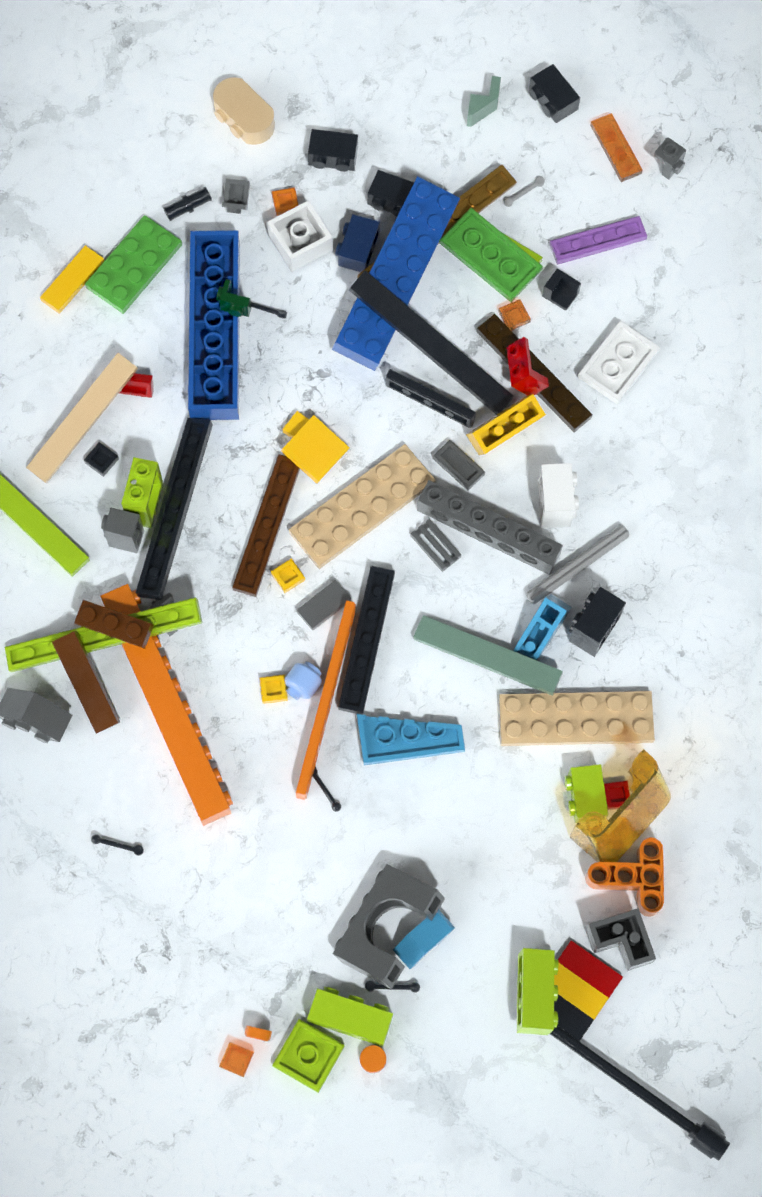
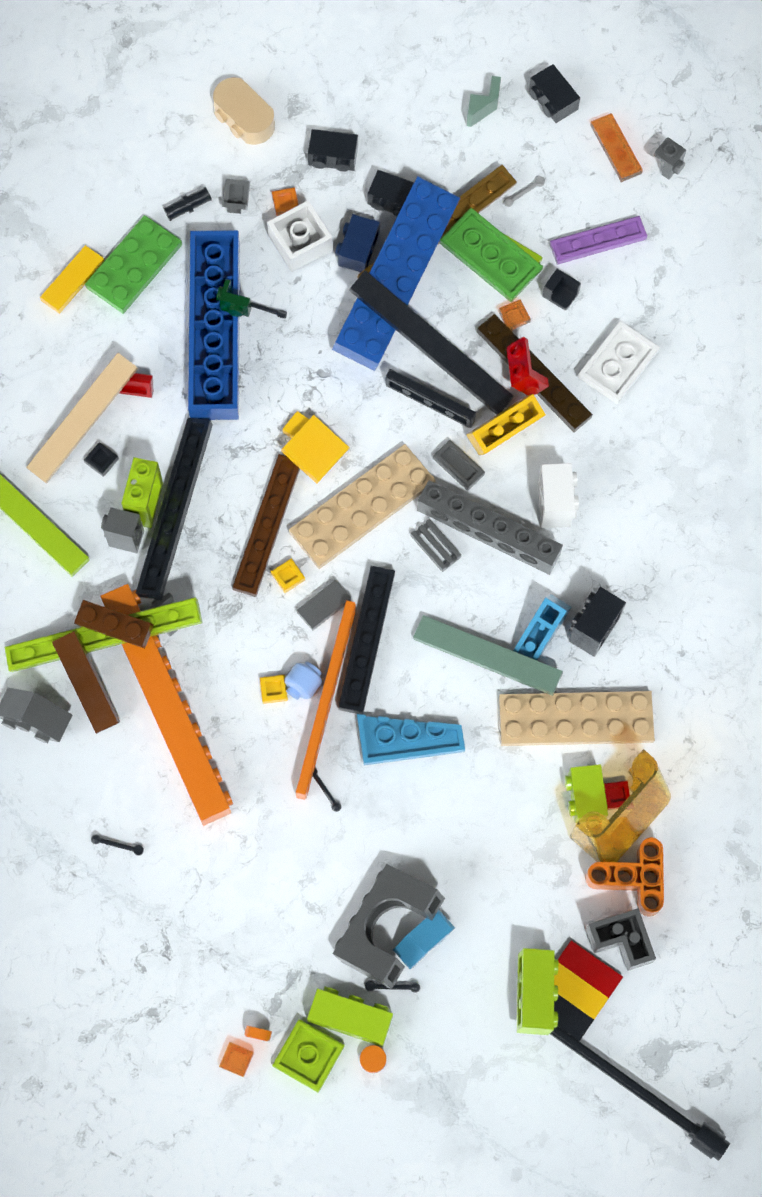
(577, 564): light grey axle -> none

